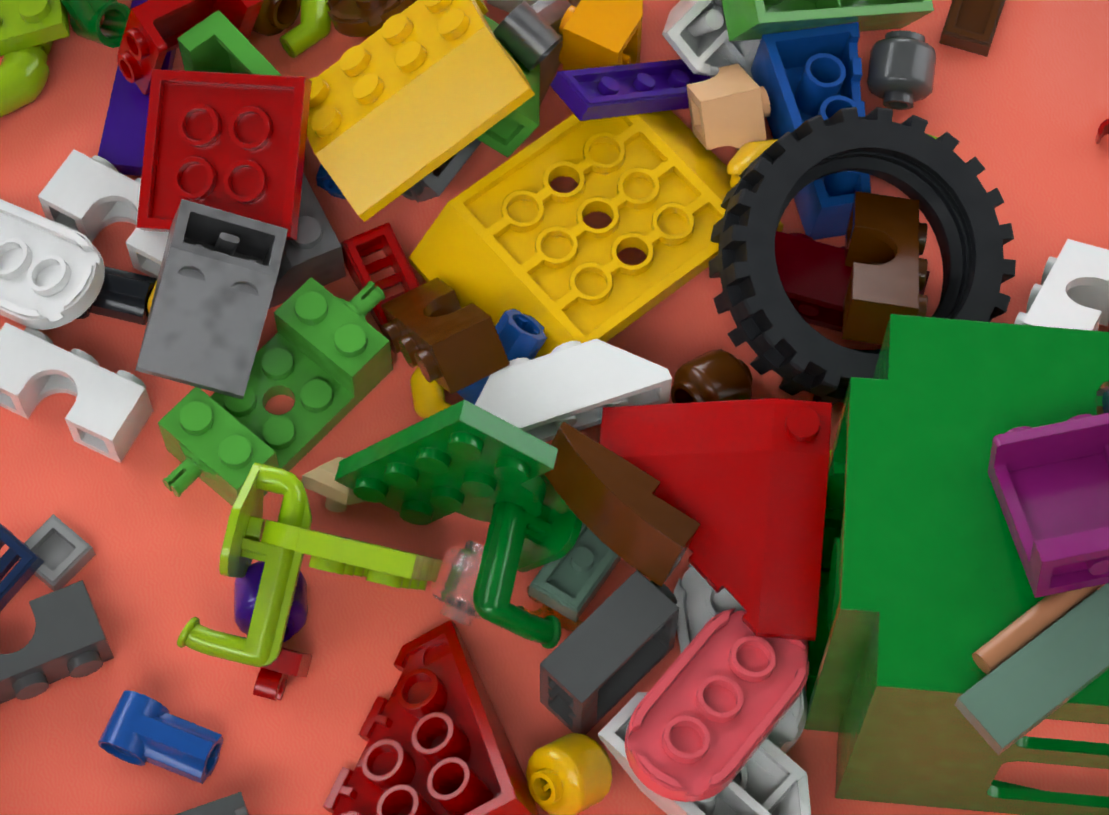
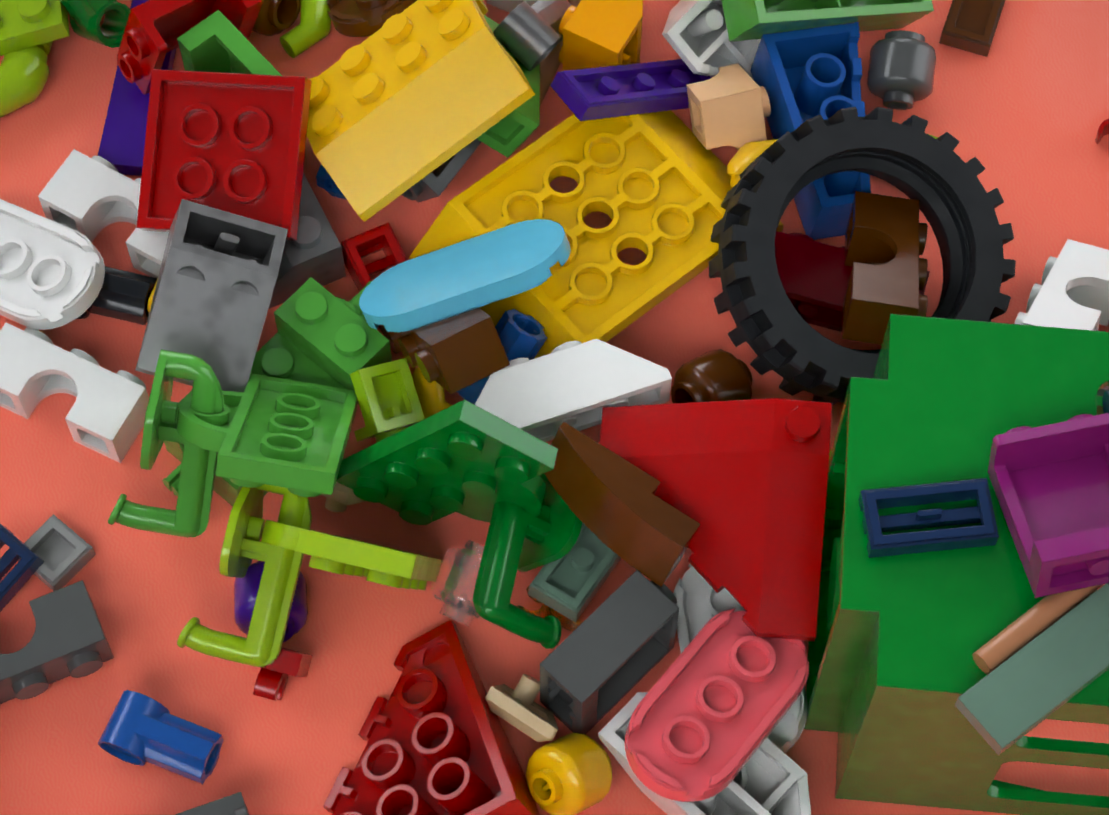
(267, 435): none -> bright green plate
(386, 399): none -> lime bracket
(465, 275): none -> medium azure tile
(520, 709): none -> tan piece
(930, 540): none -> dark blue tile

